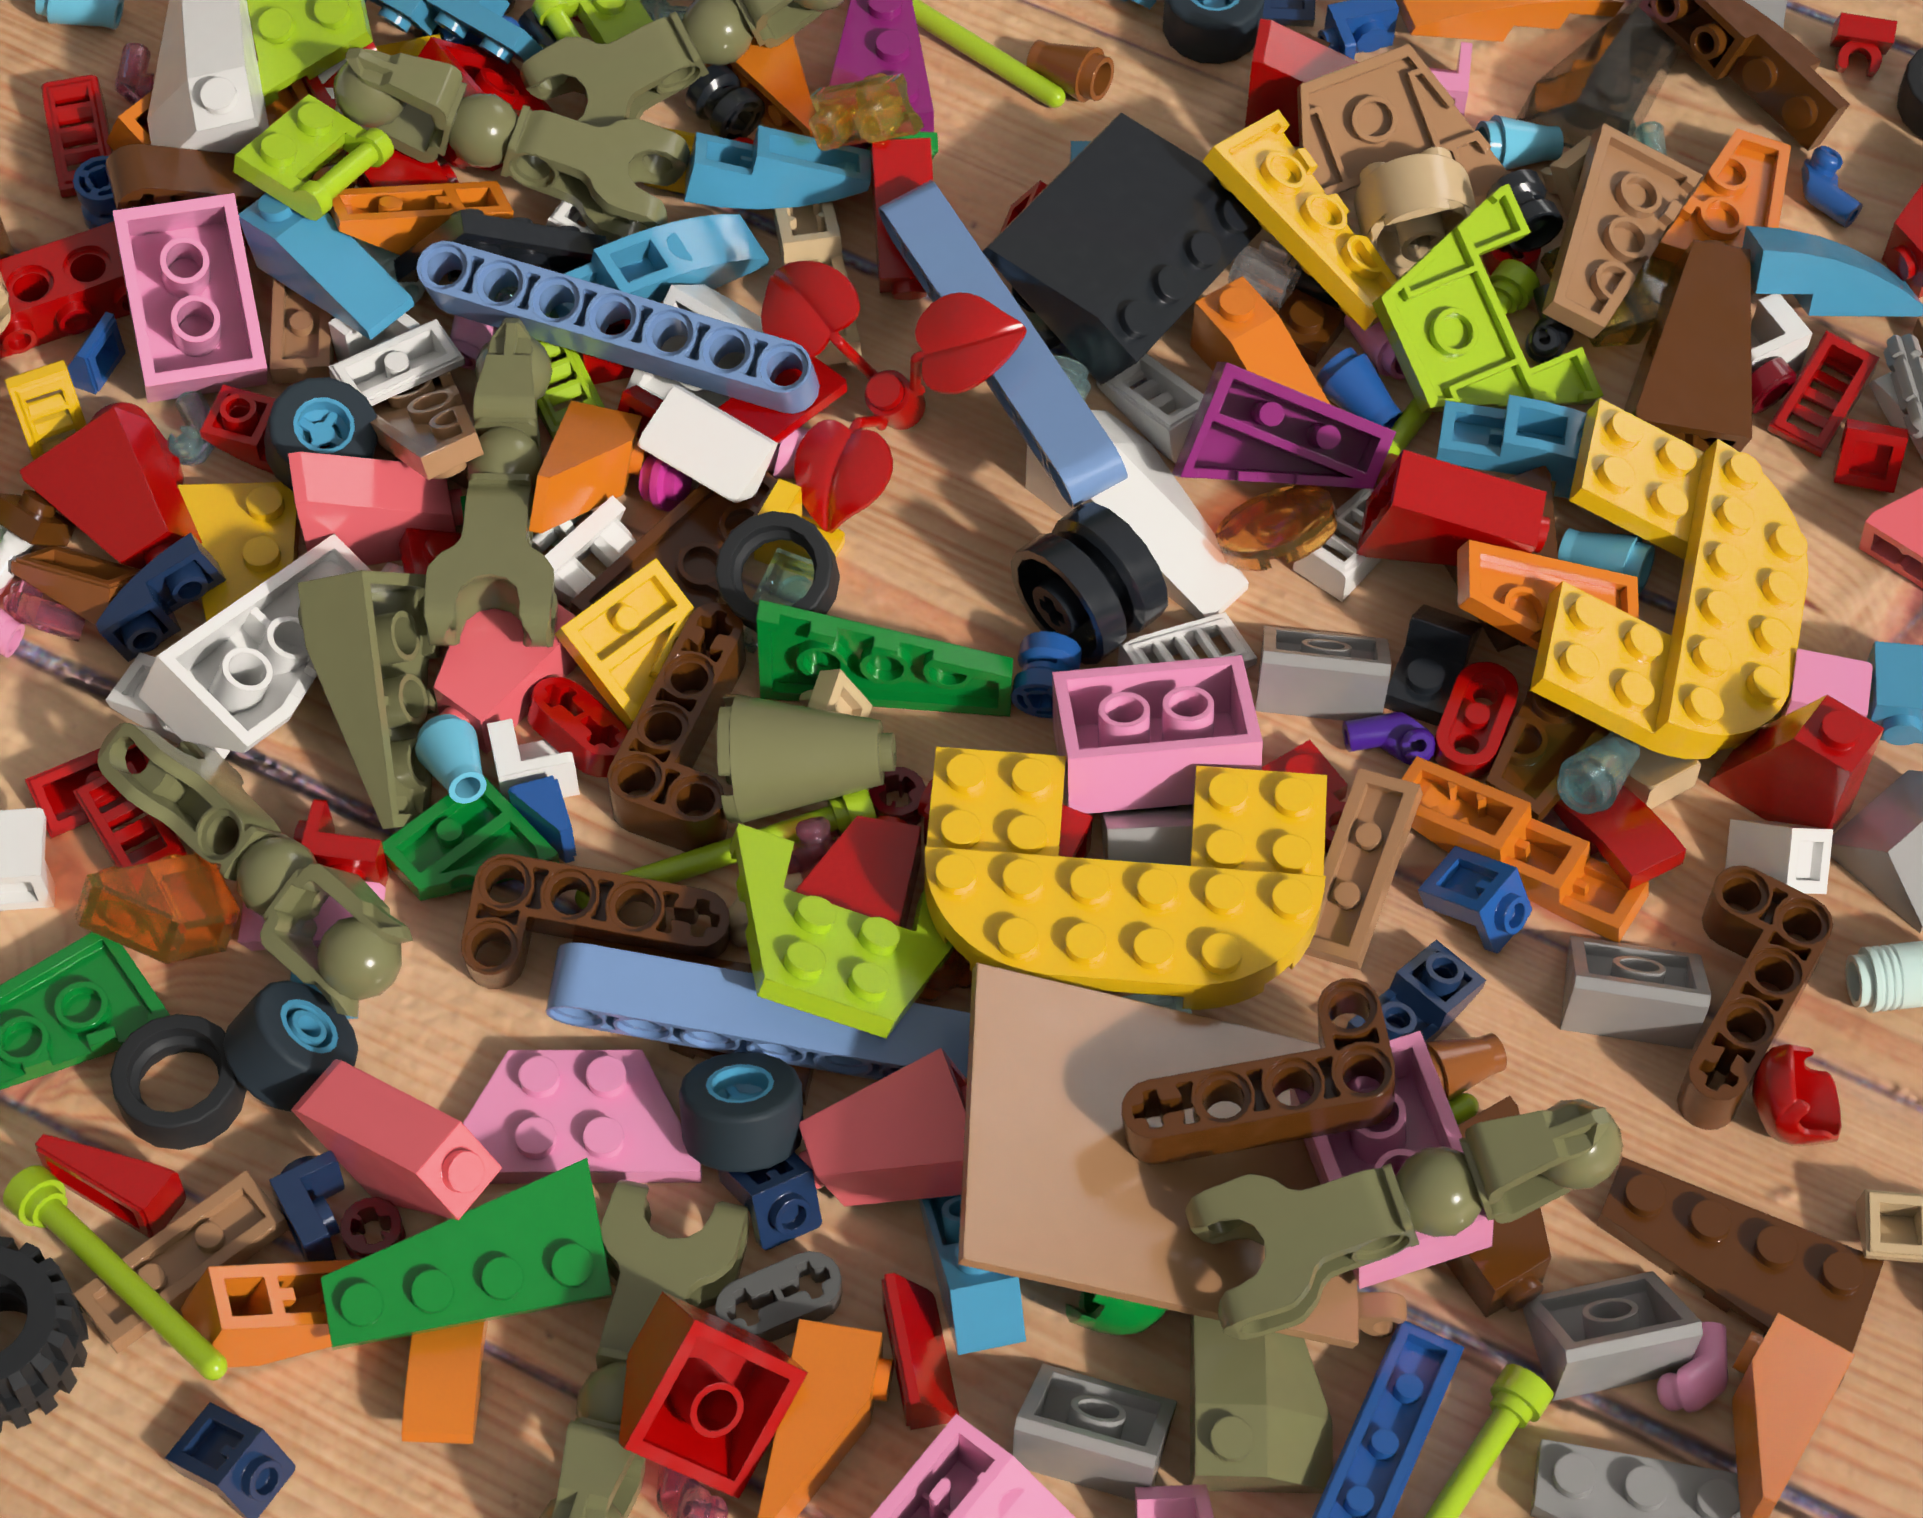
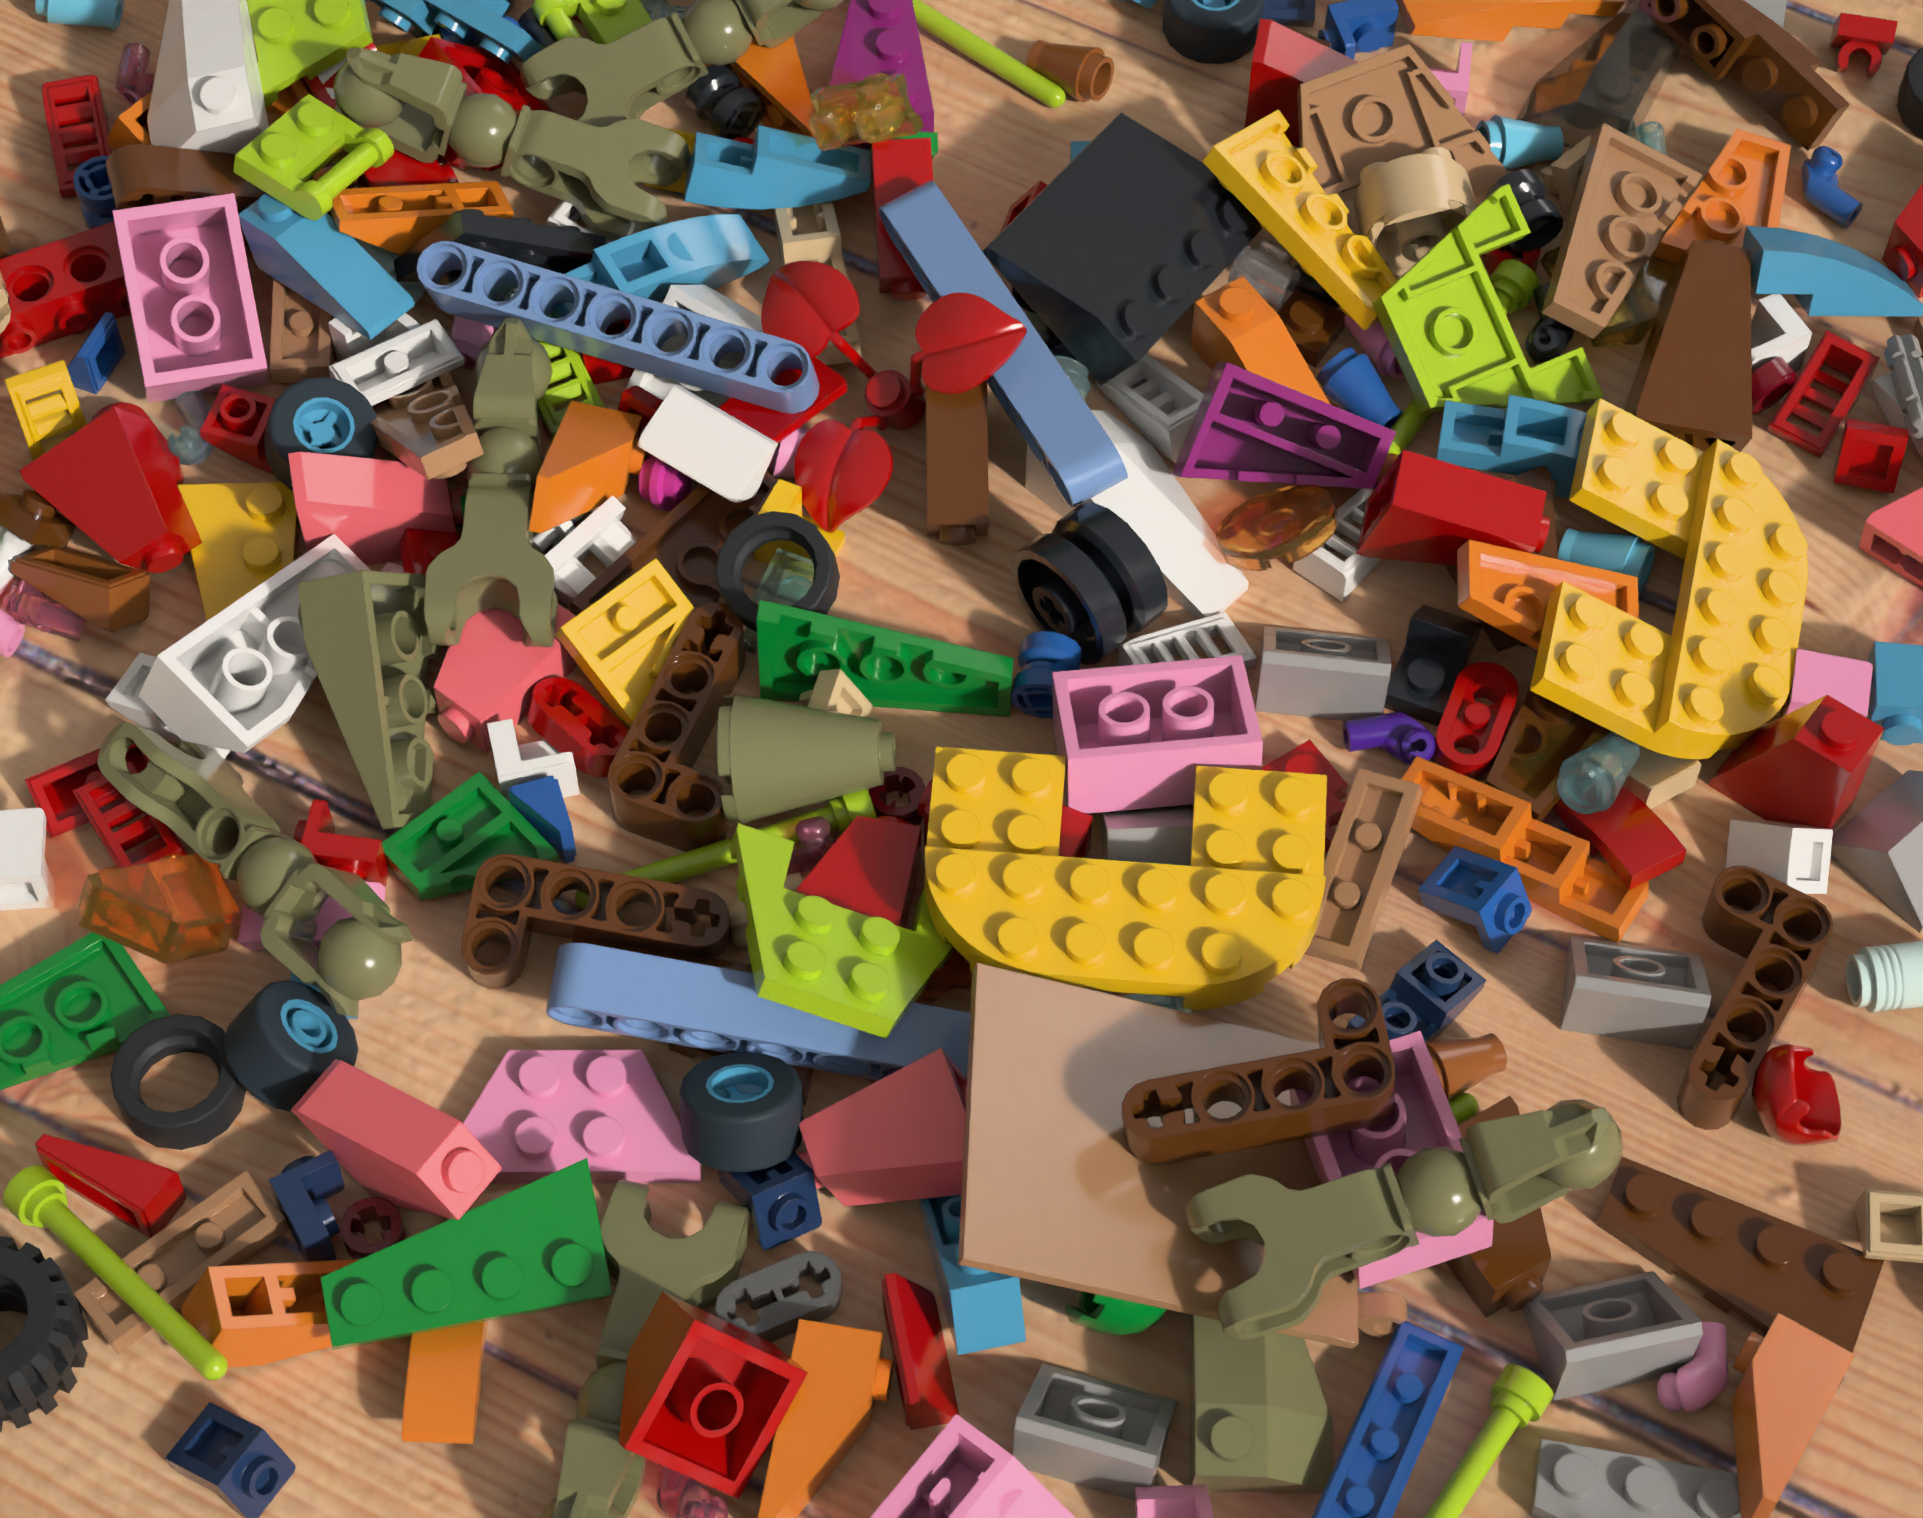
(144, 607): dark blue slope -> none
(452, 755): medium azure cone -> none
(957, 465): none -> reddish brown slope

